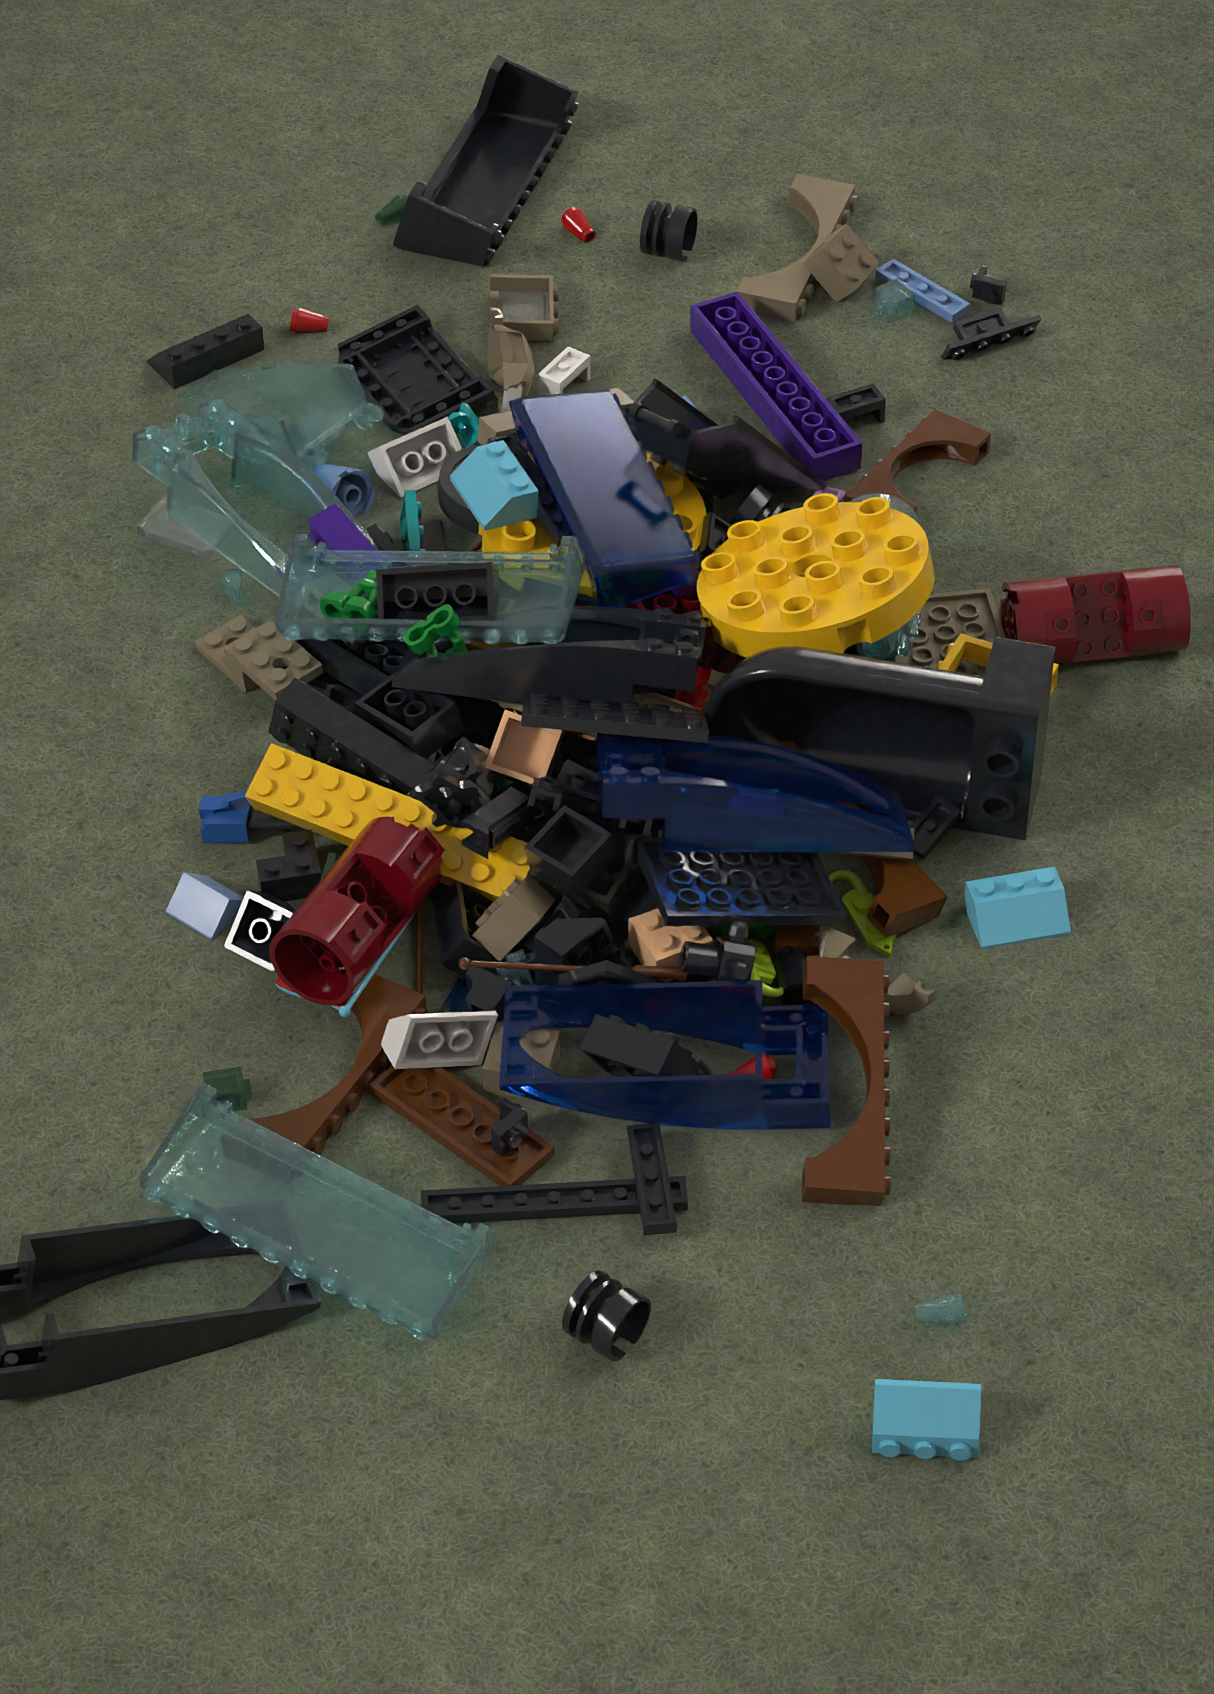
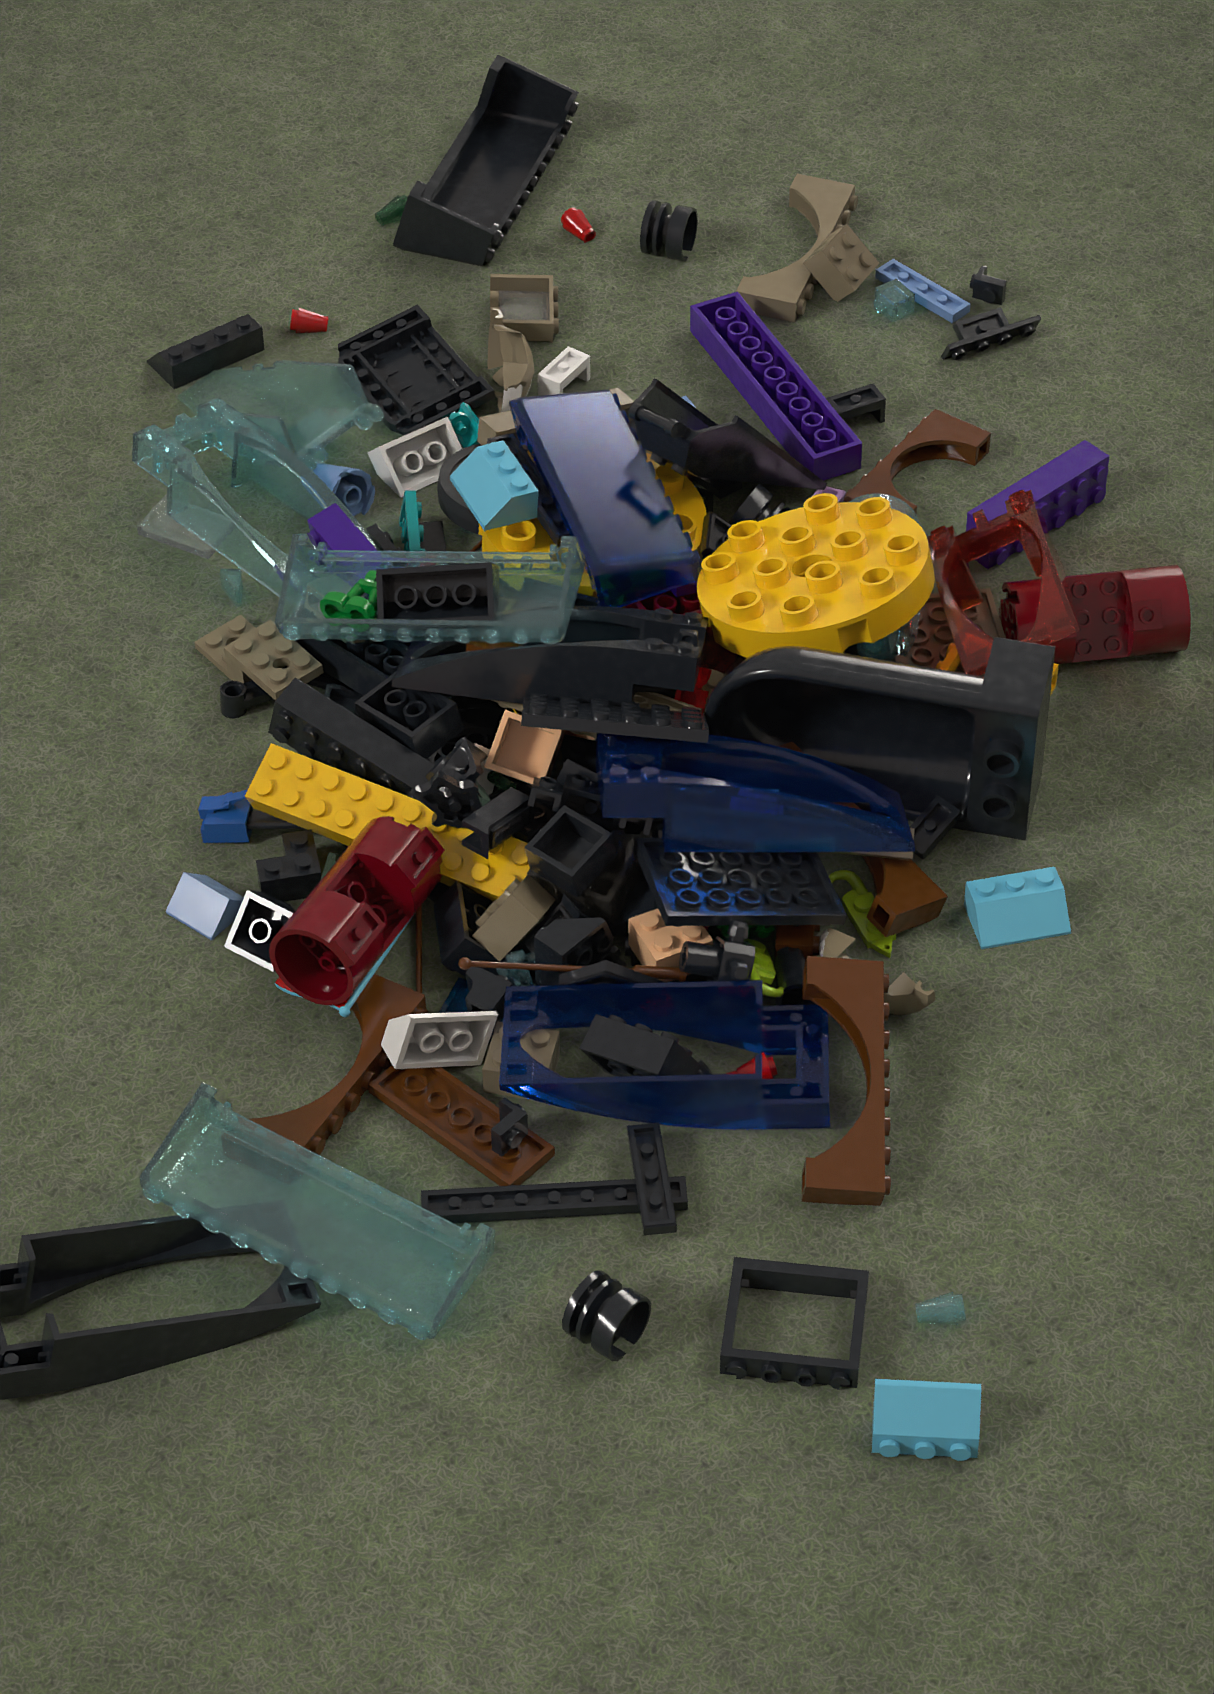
(230, 1087): clear green brick -> none
(238, 696): none -> black piece
(439, 624): green piece -> none
(796, 1279): none -> black window
(959, 592): none -> clear red windscreen
(1061, 491): none -> dark purple brick

